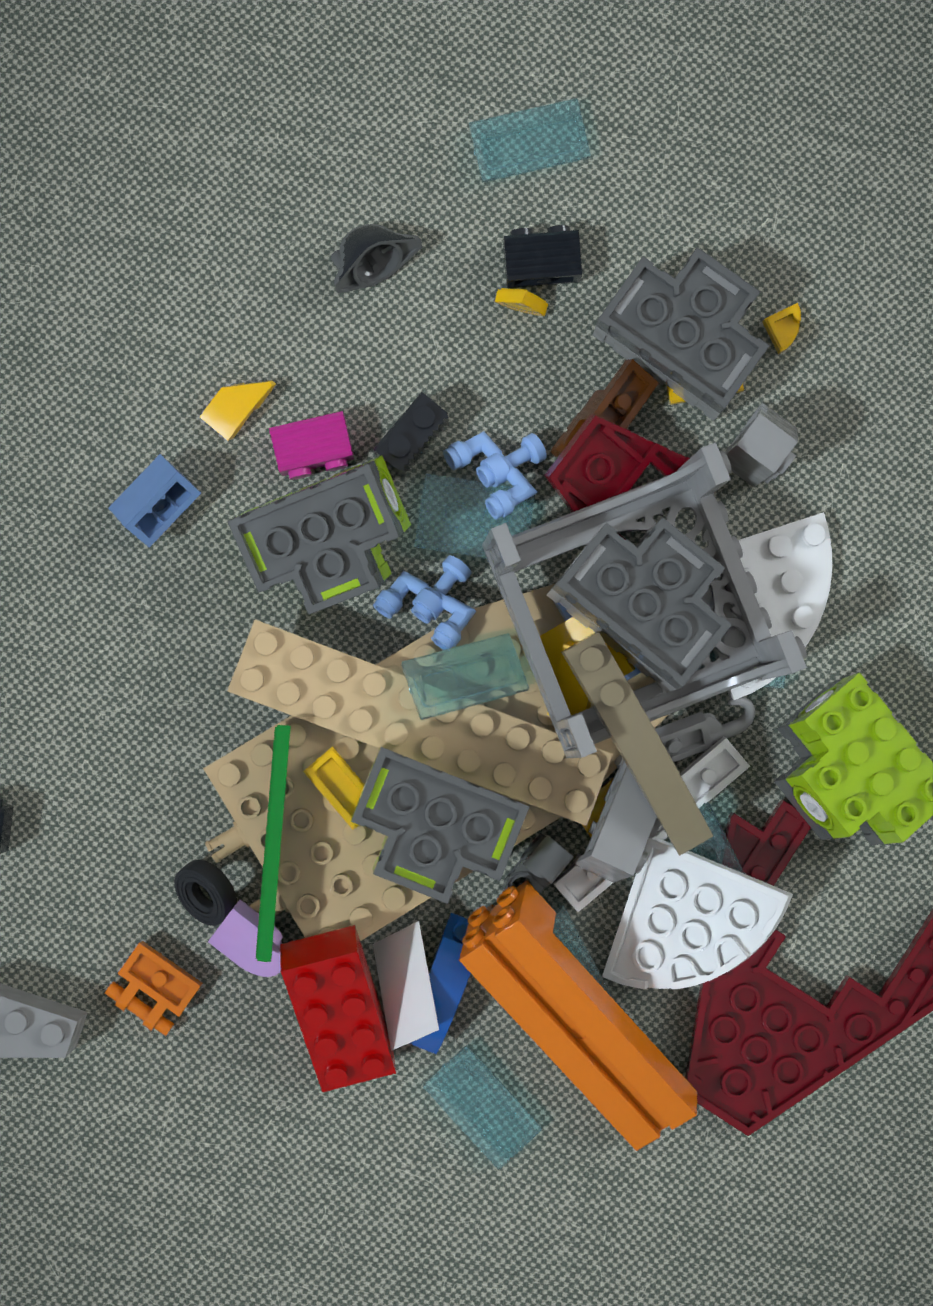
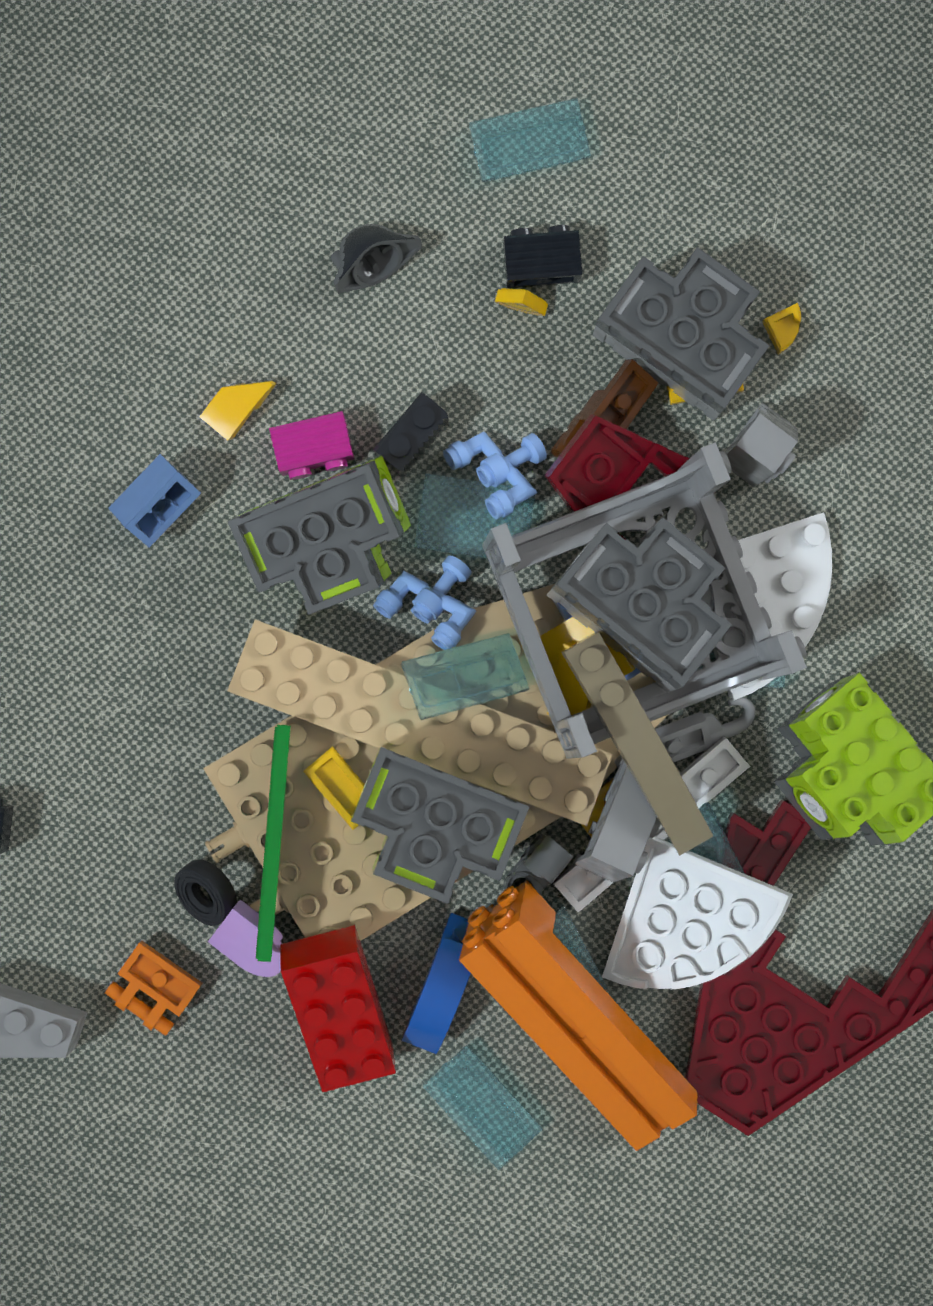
(405, 986): white sticker -> none

